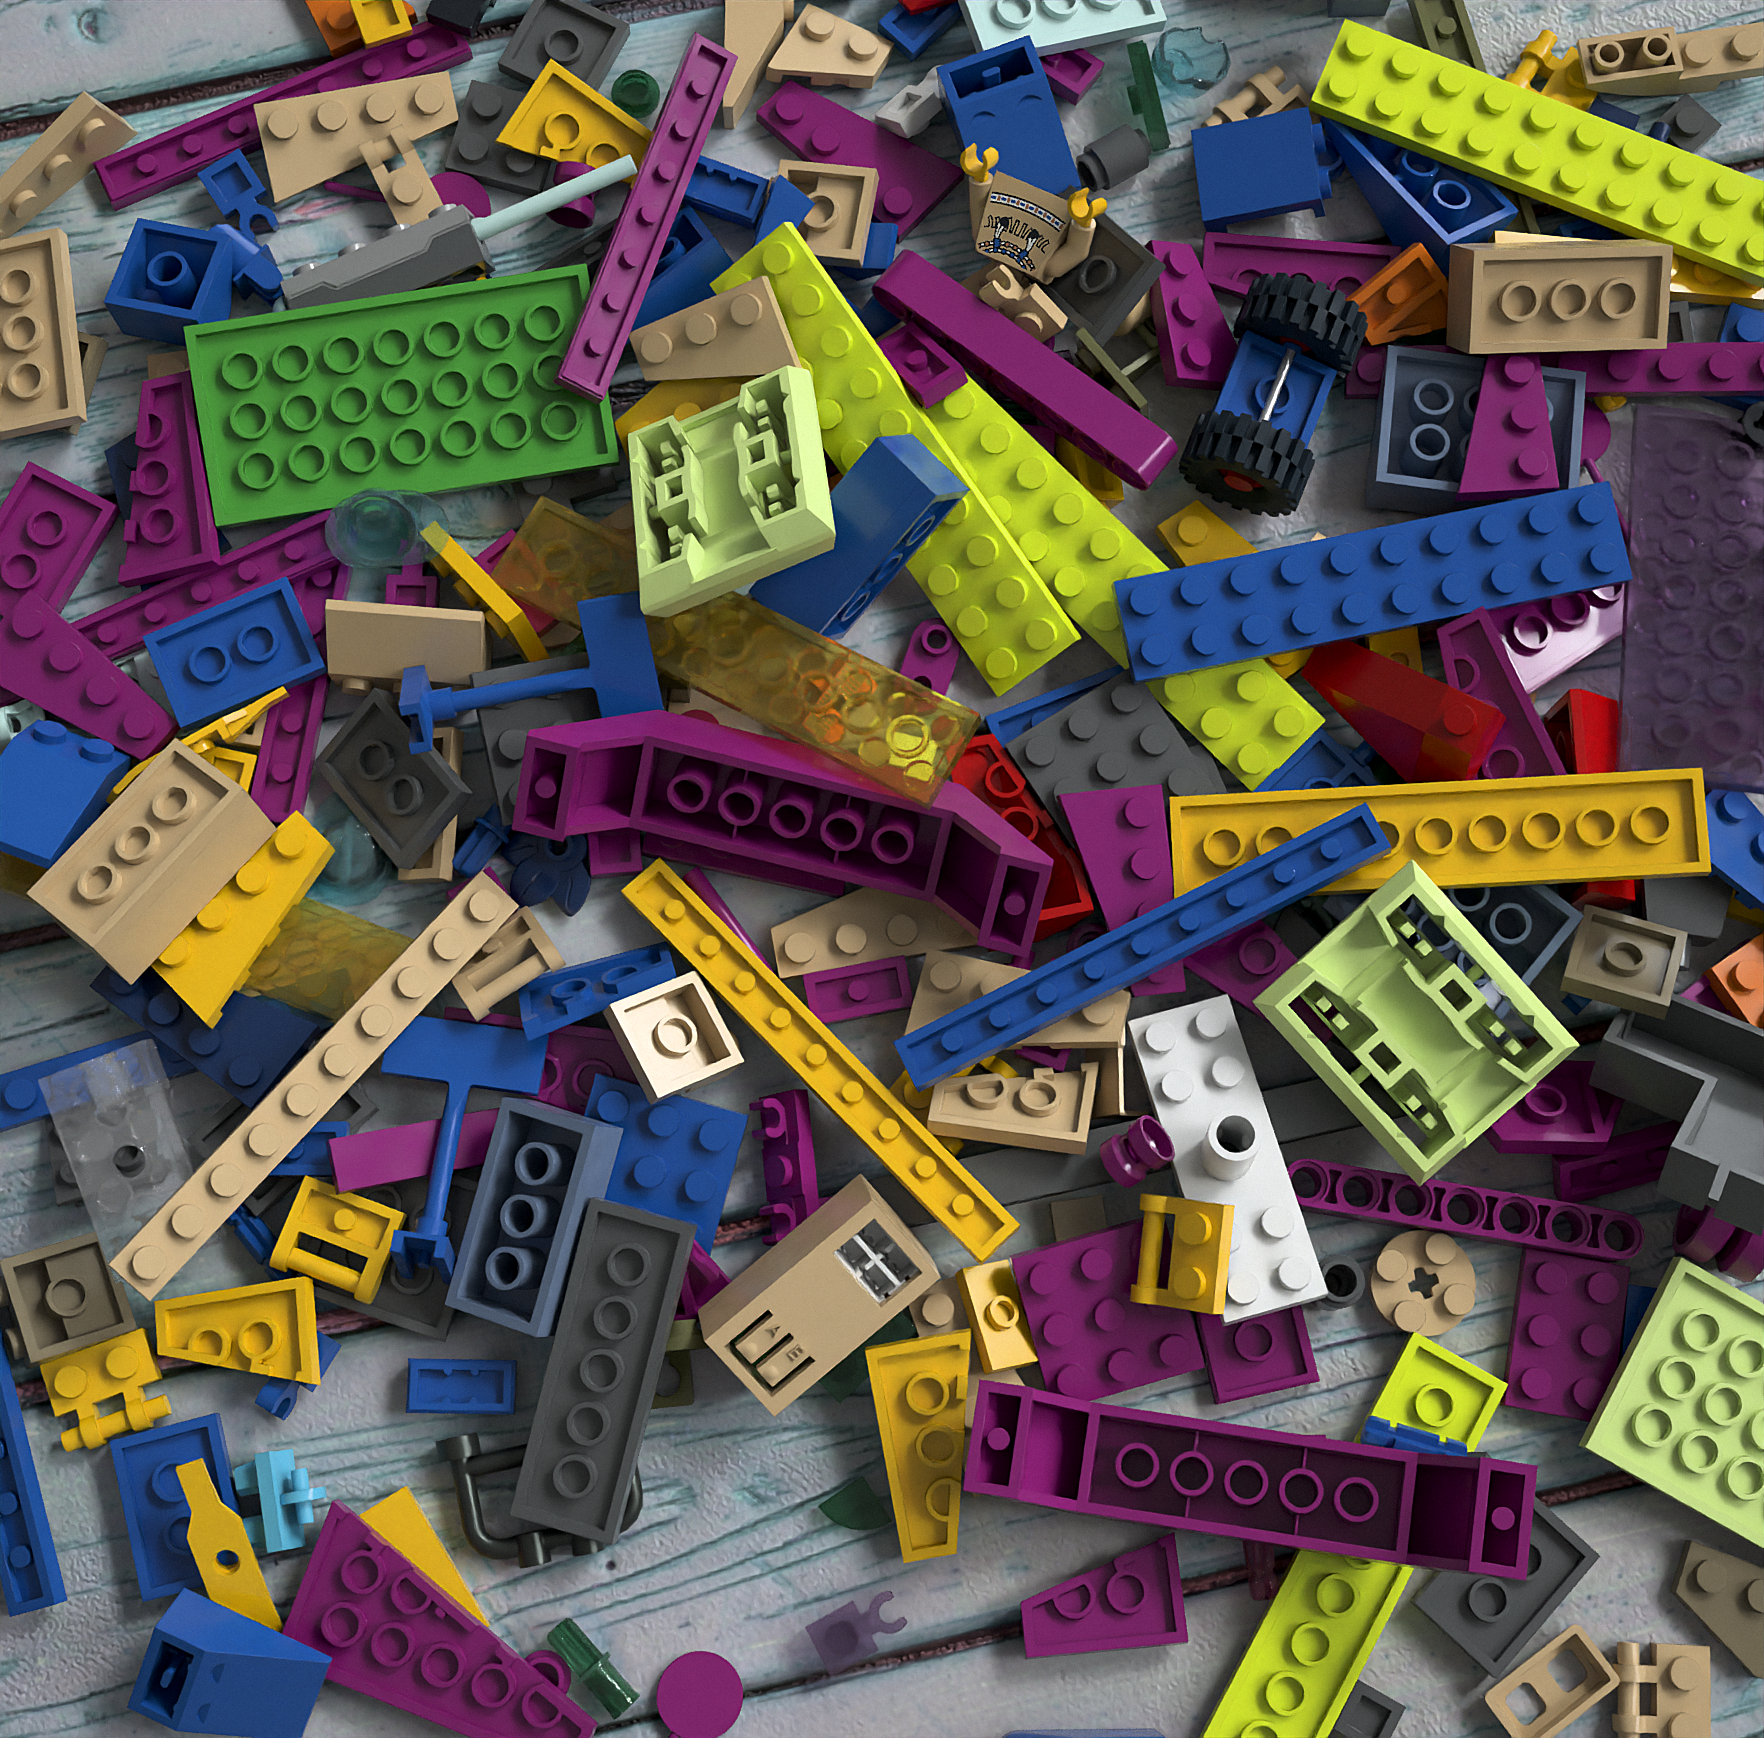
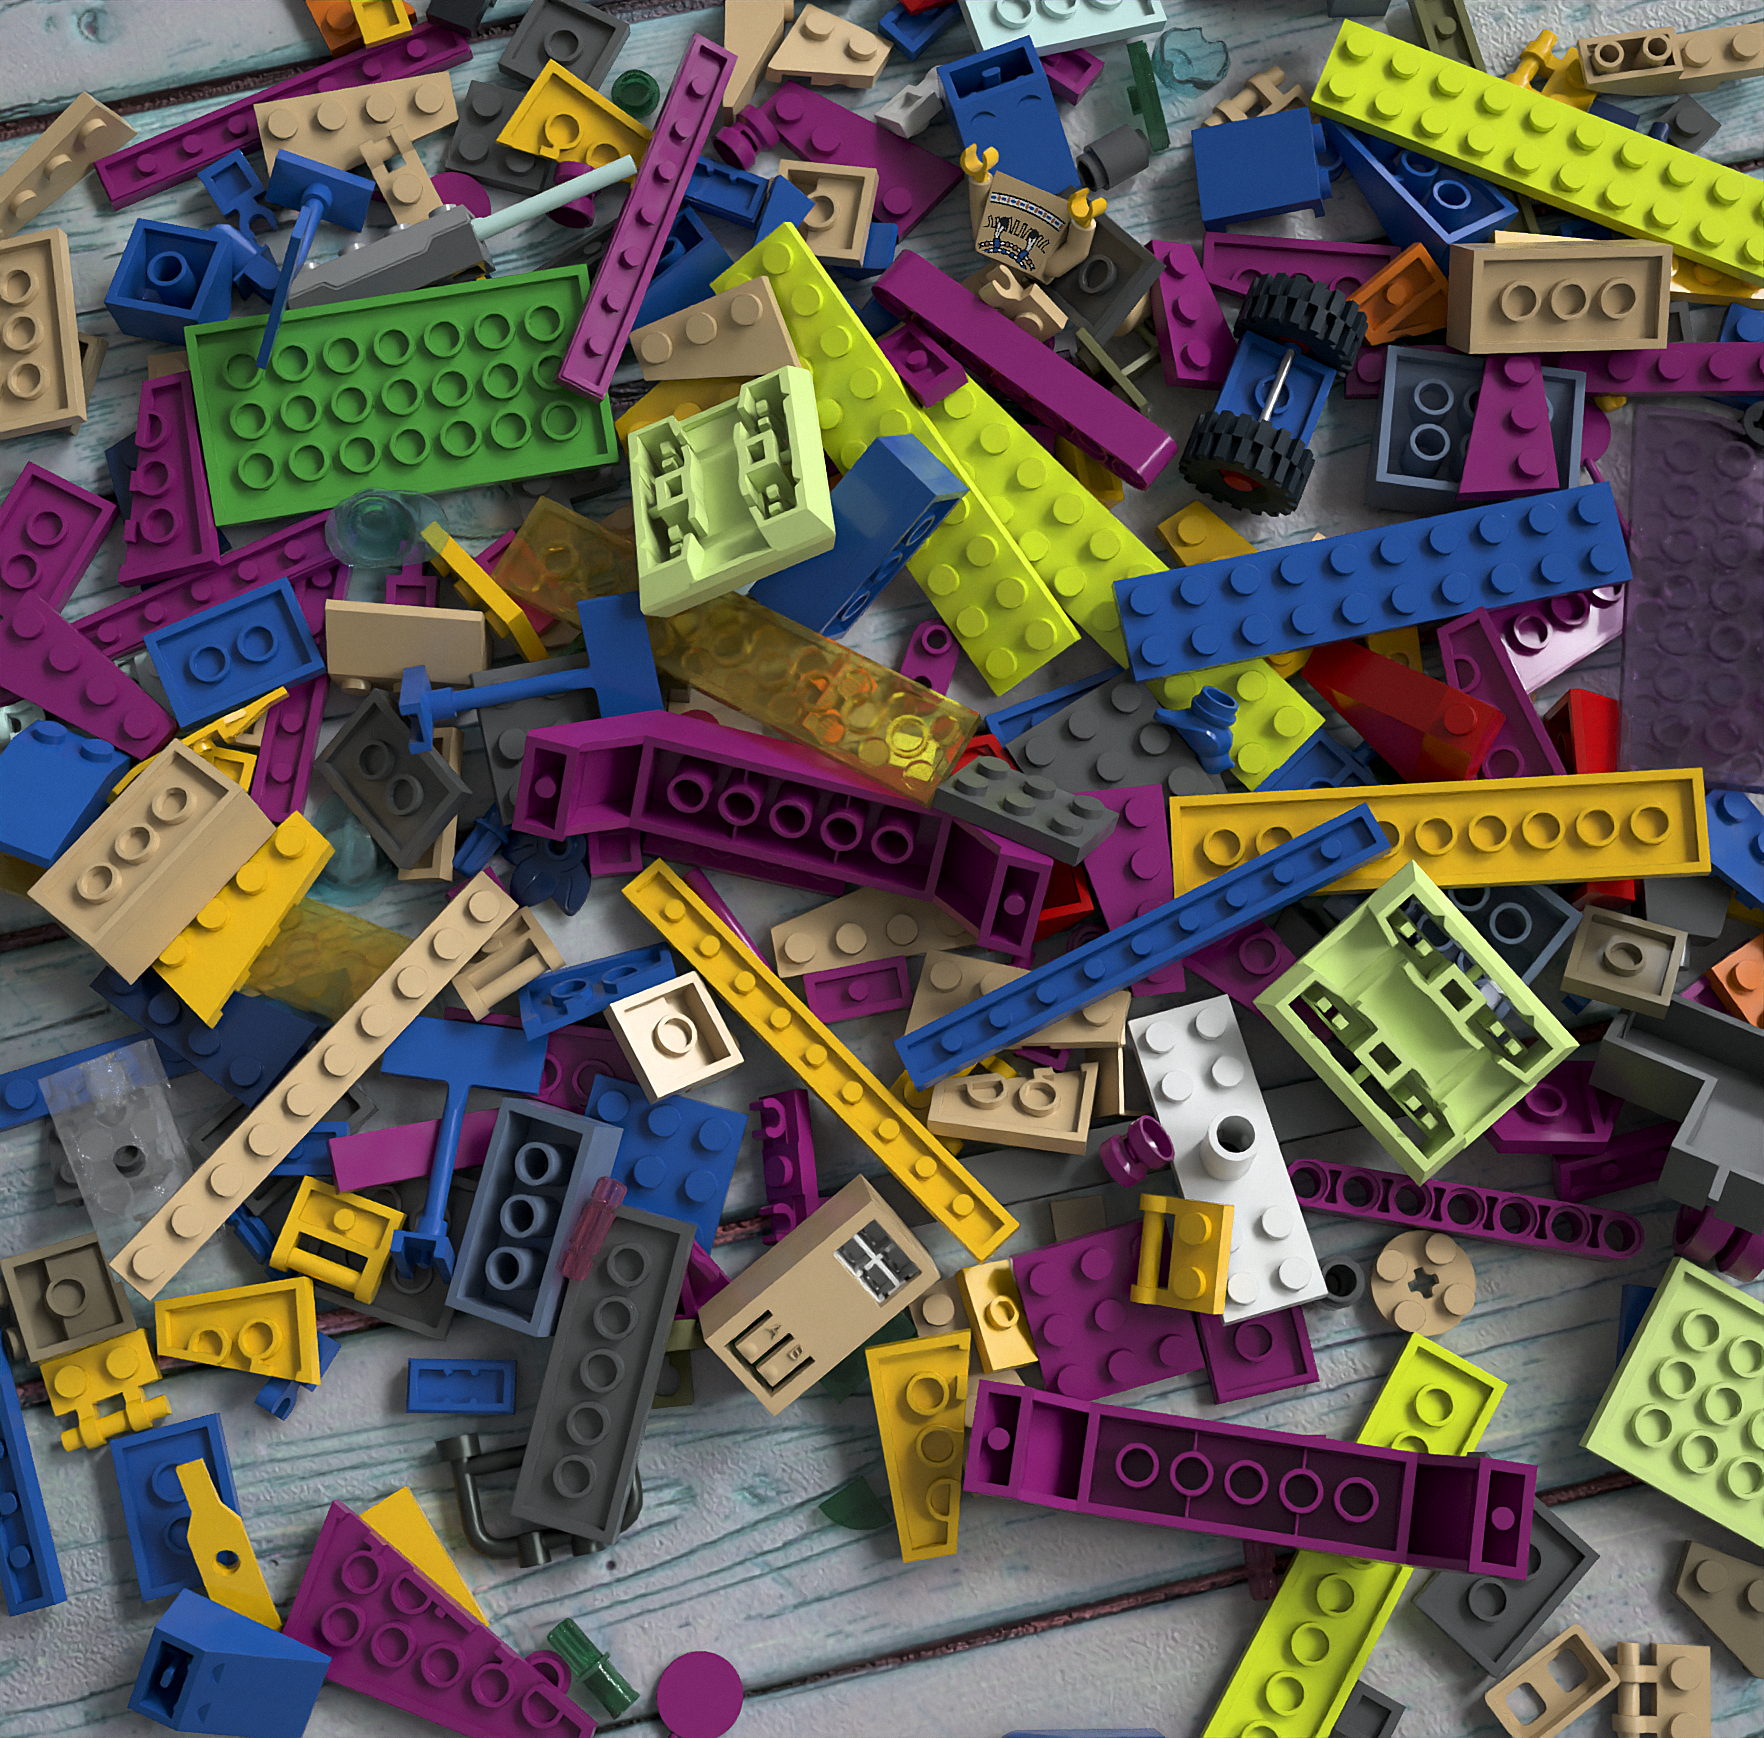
(283, 1499): medium azure hips -> none
(318, 195): none -> blue piece
(592, 1228): none -> clear pink axle
(745, 138): none -> magenta wheel
(846, 1635): clear purple plate -> none
(1026, 809): none -> dark grey plate
(1111, 1608): magenta wing -> none
(1206, 727): none -> blue animal
(1379, 1433): blue axle -> none
(1564, 1334): magenta plate -> none

